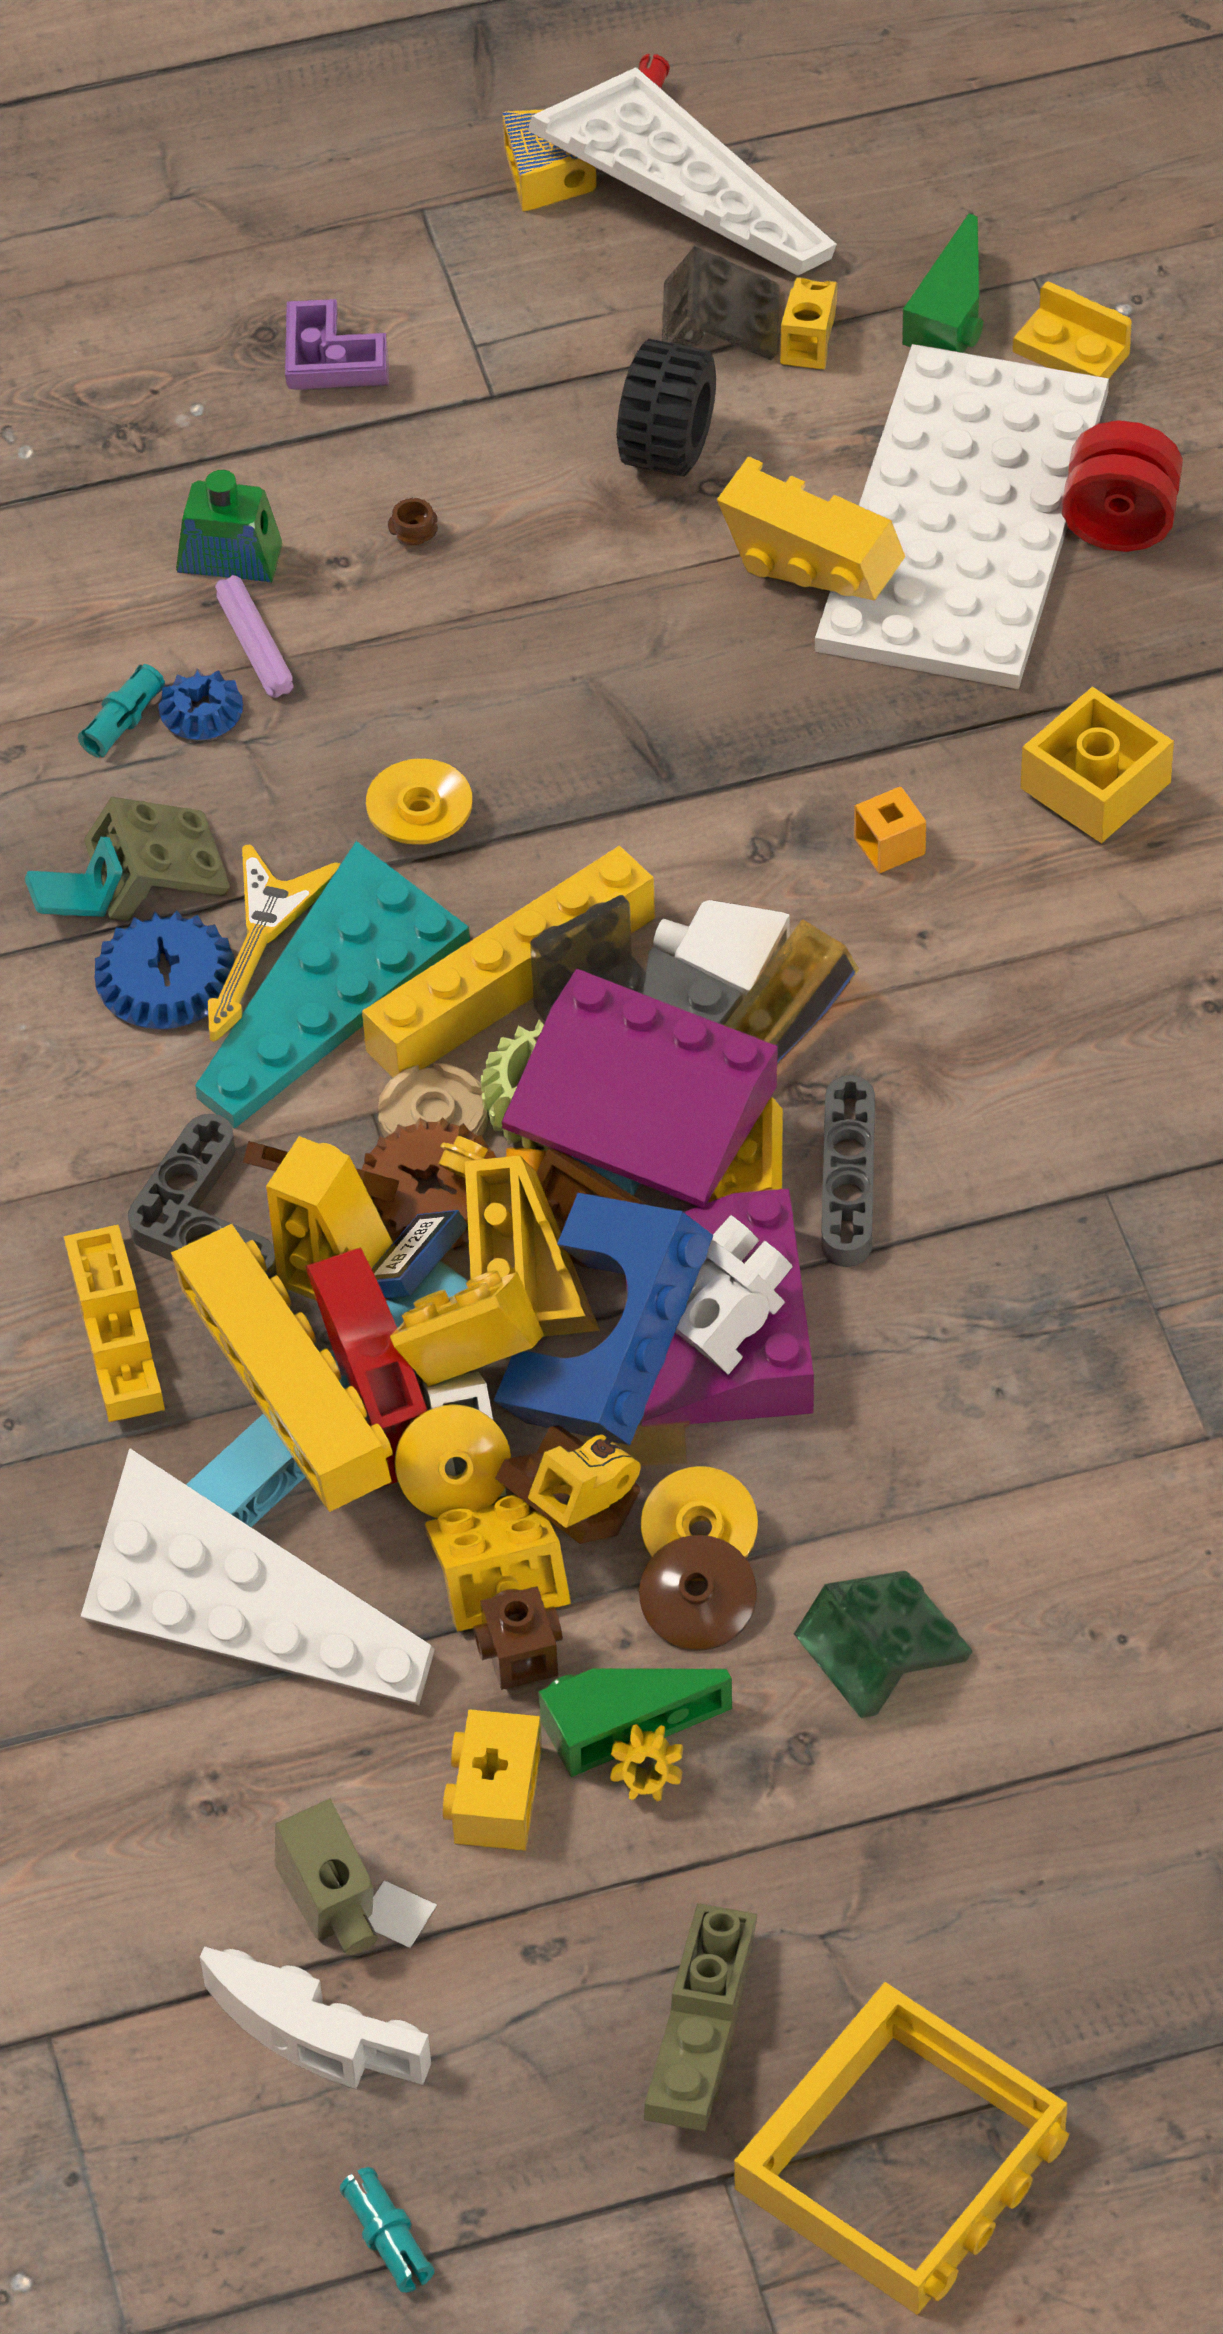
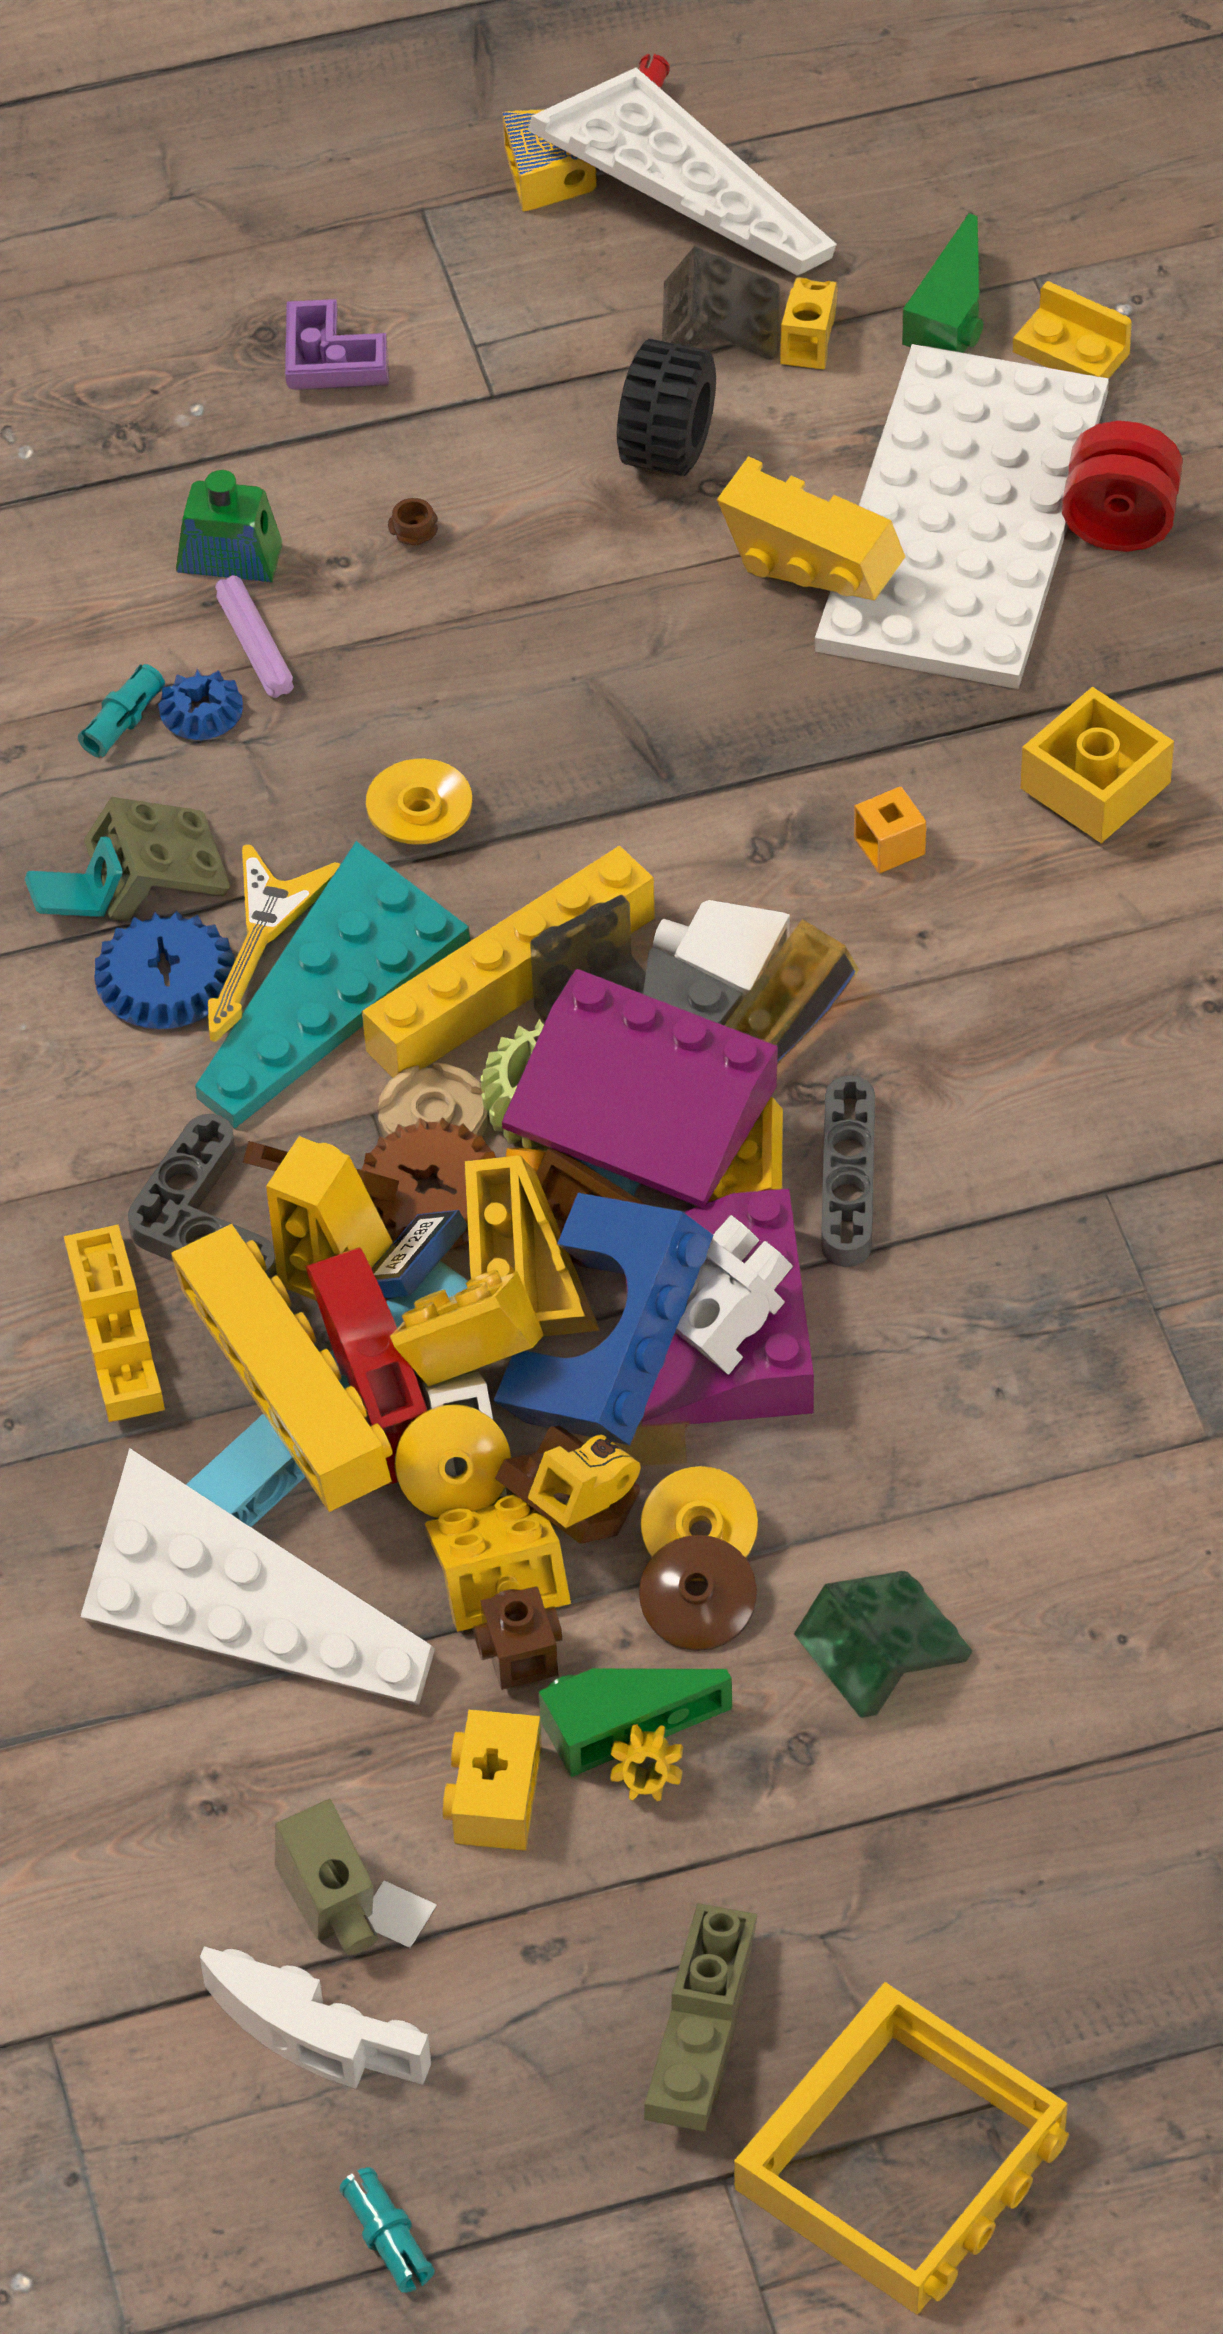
(456, 1154): yellow plate -> none

